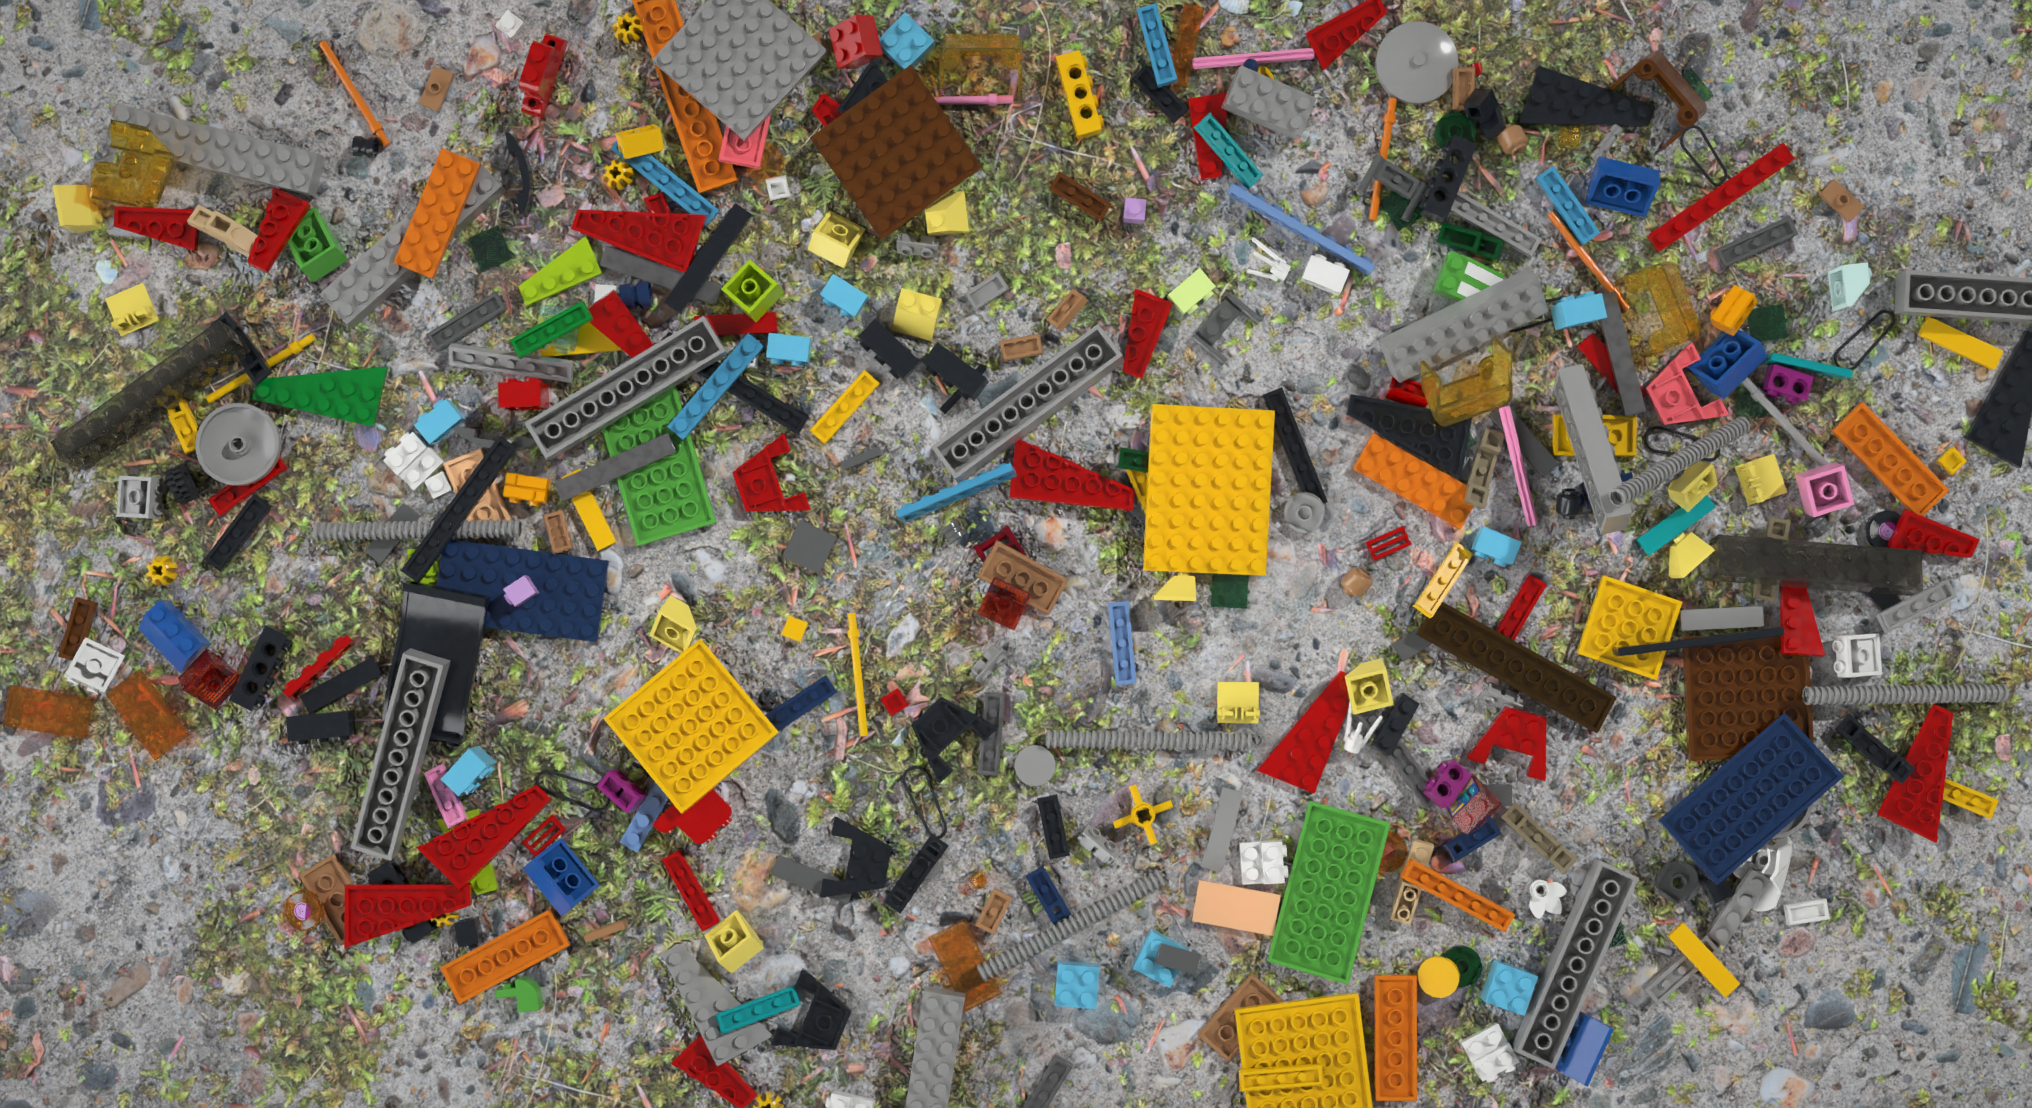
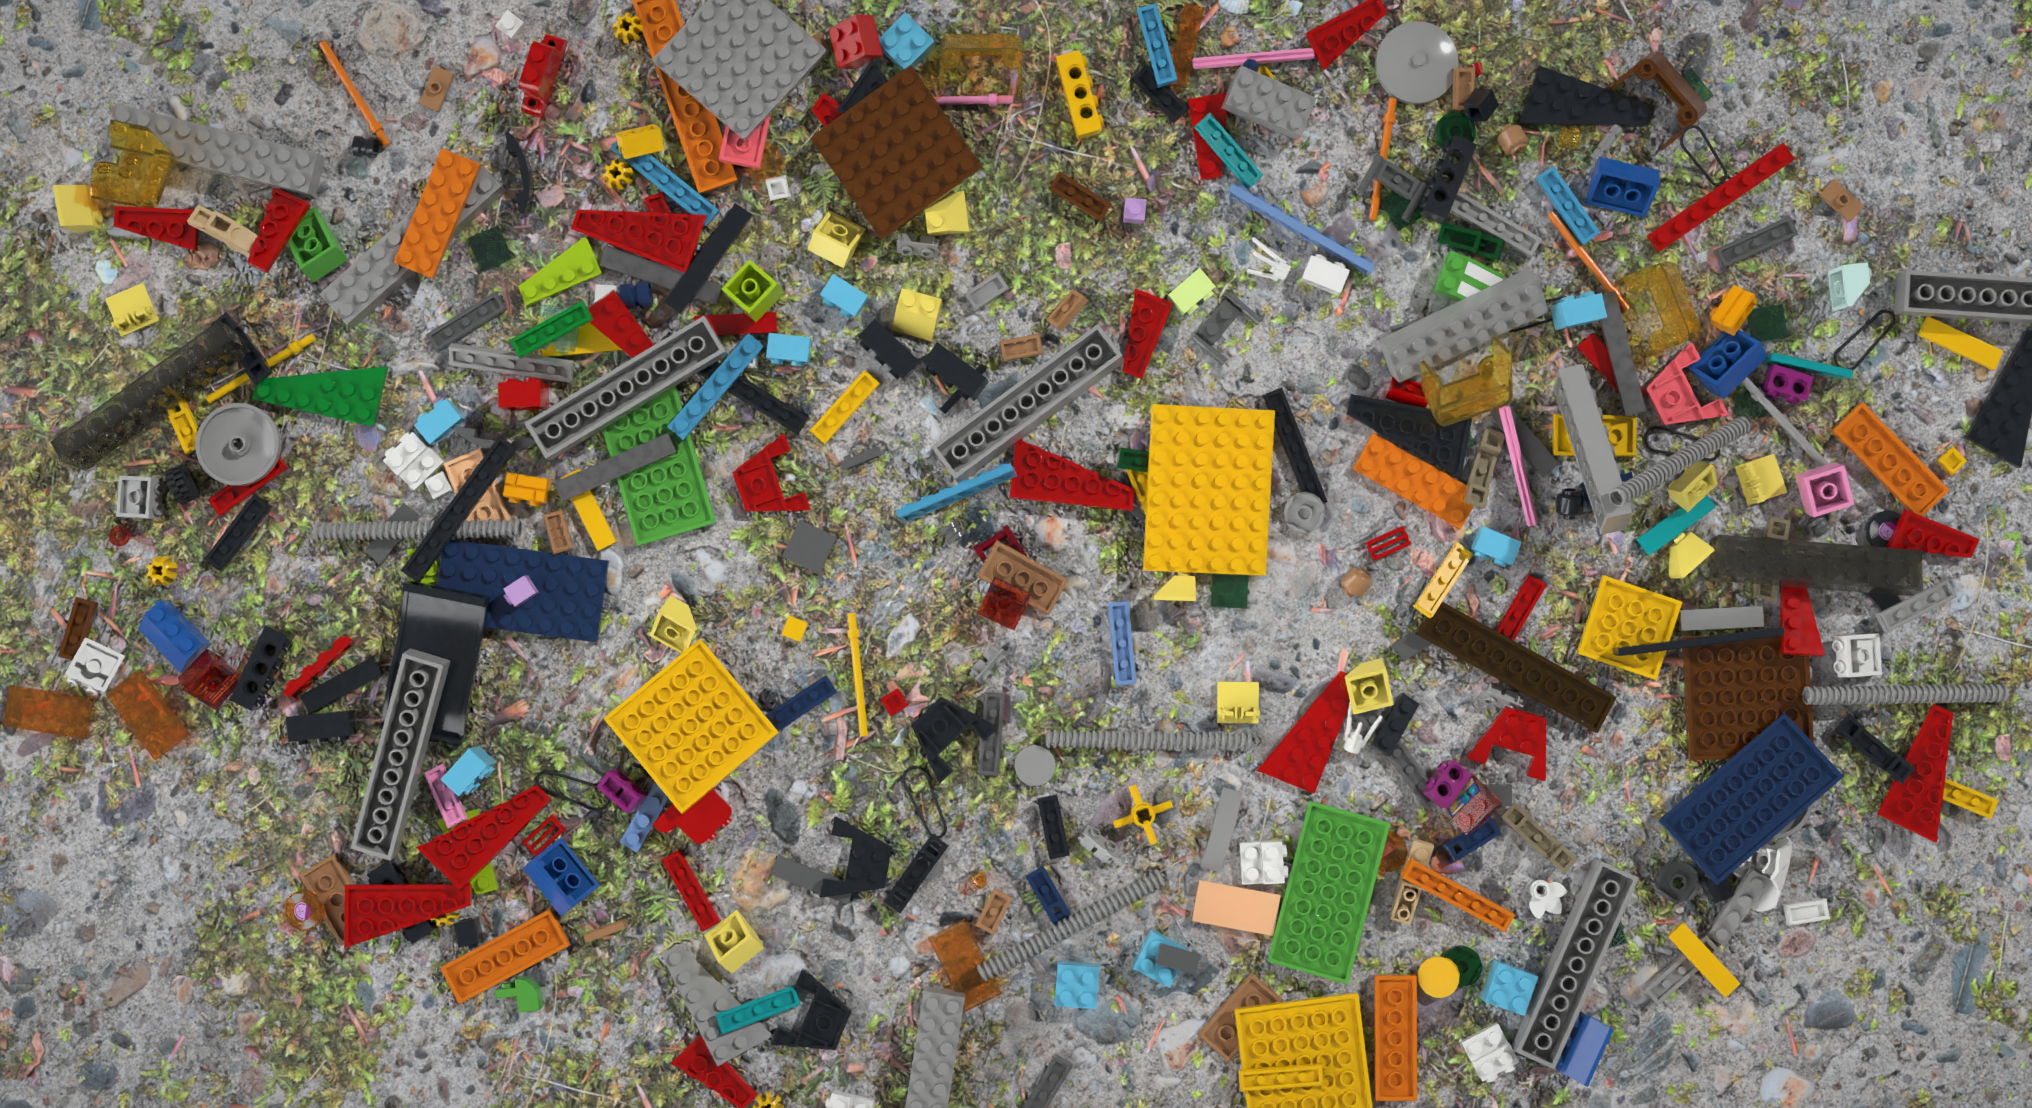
(125, 538): none -> clear red plate
(1494, 125): black piece -> none

